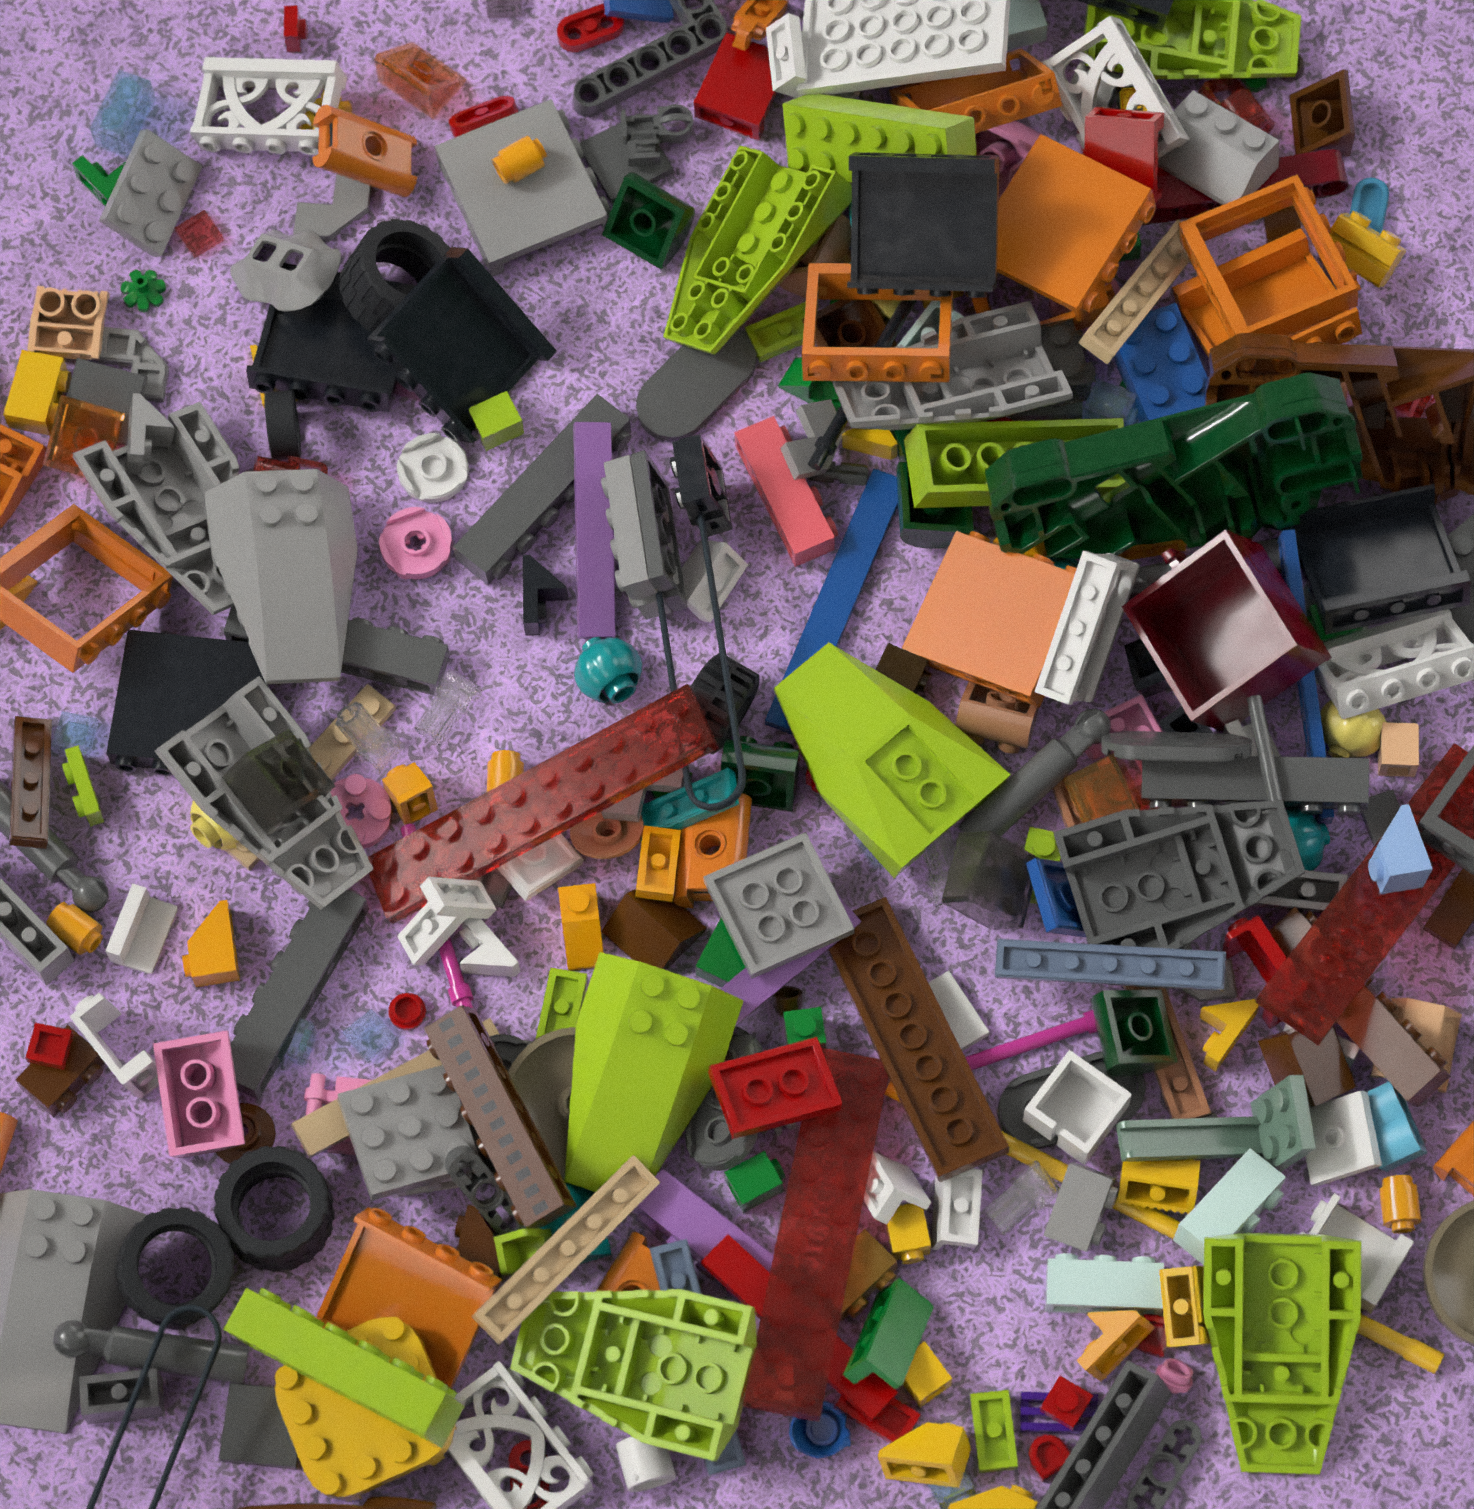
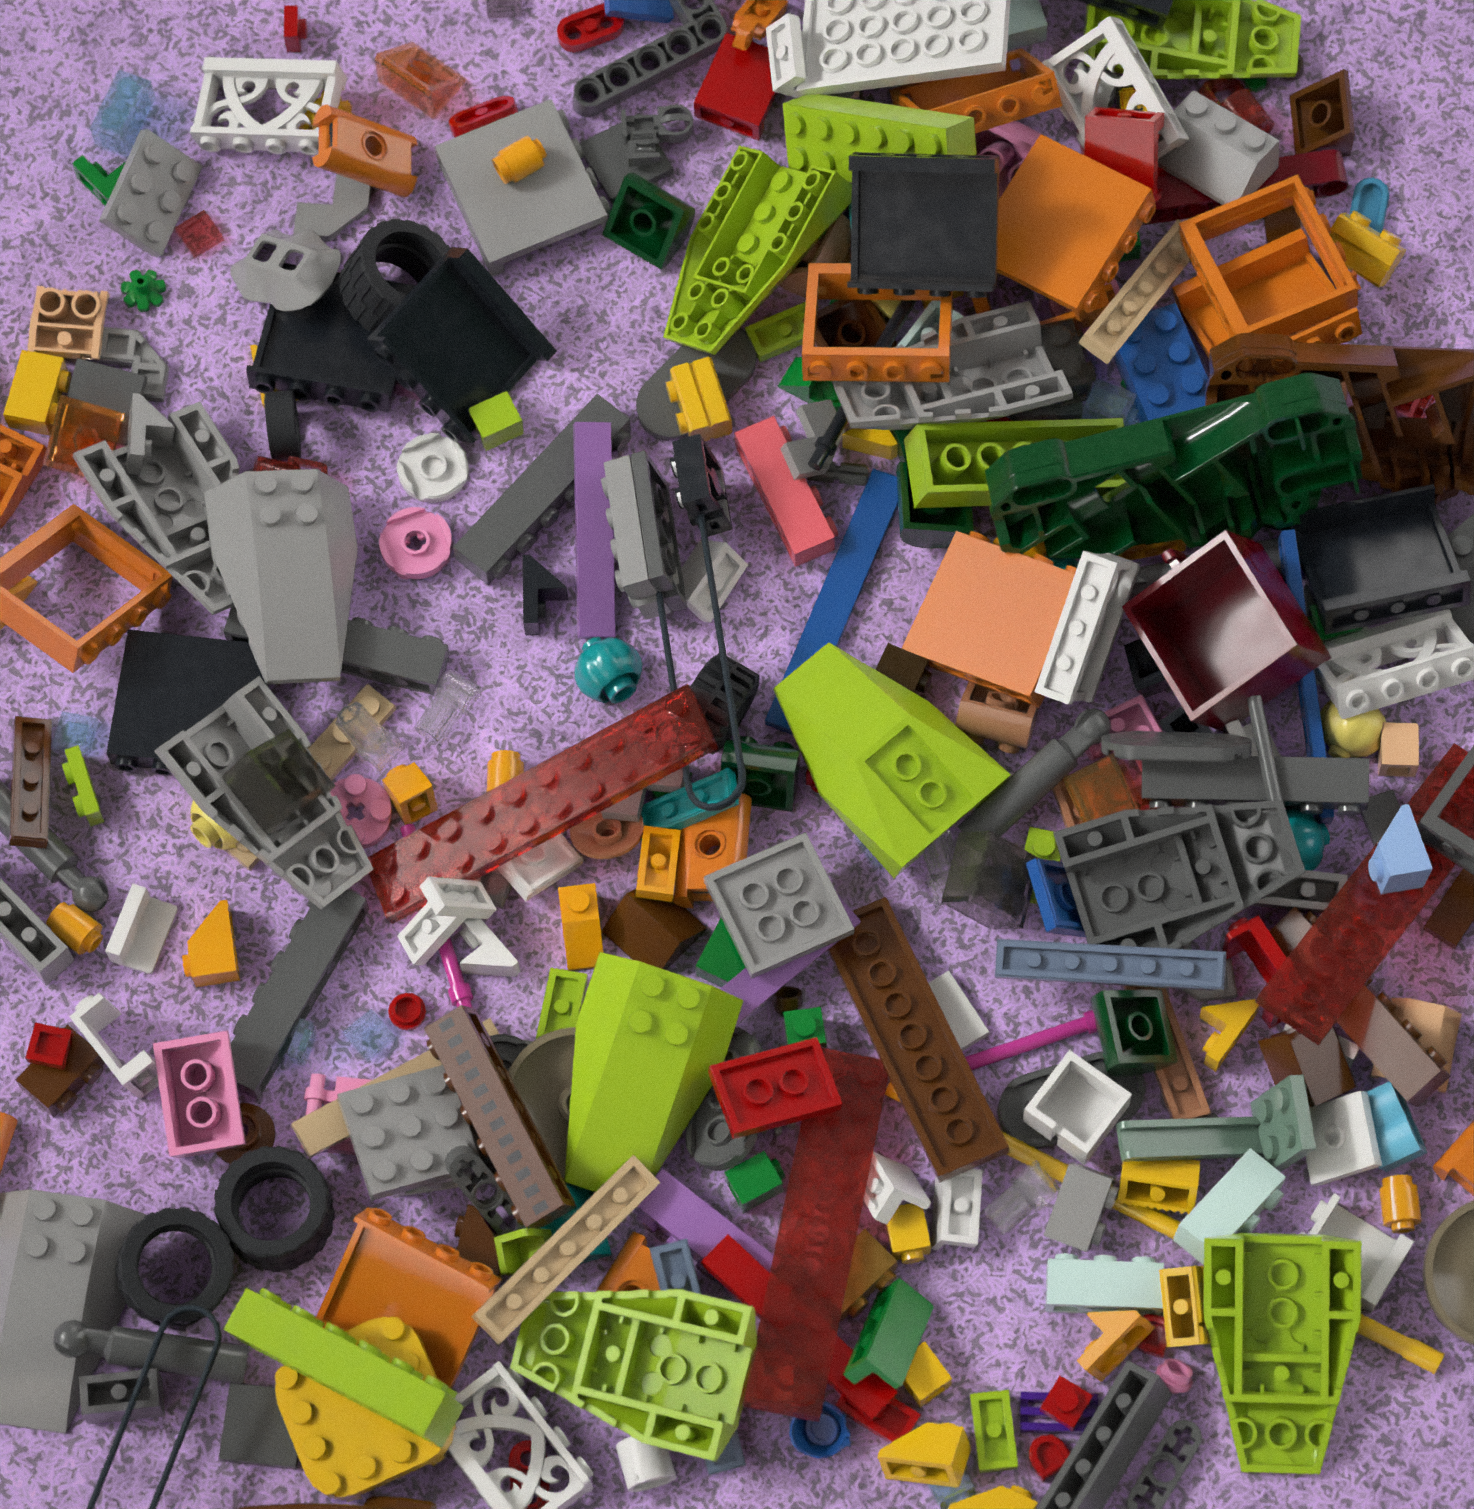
(699, 399): none -> yellow brick

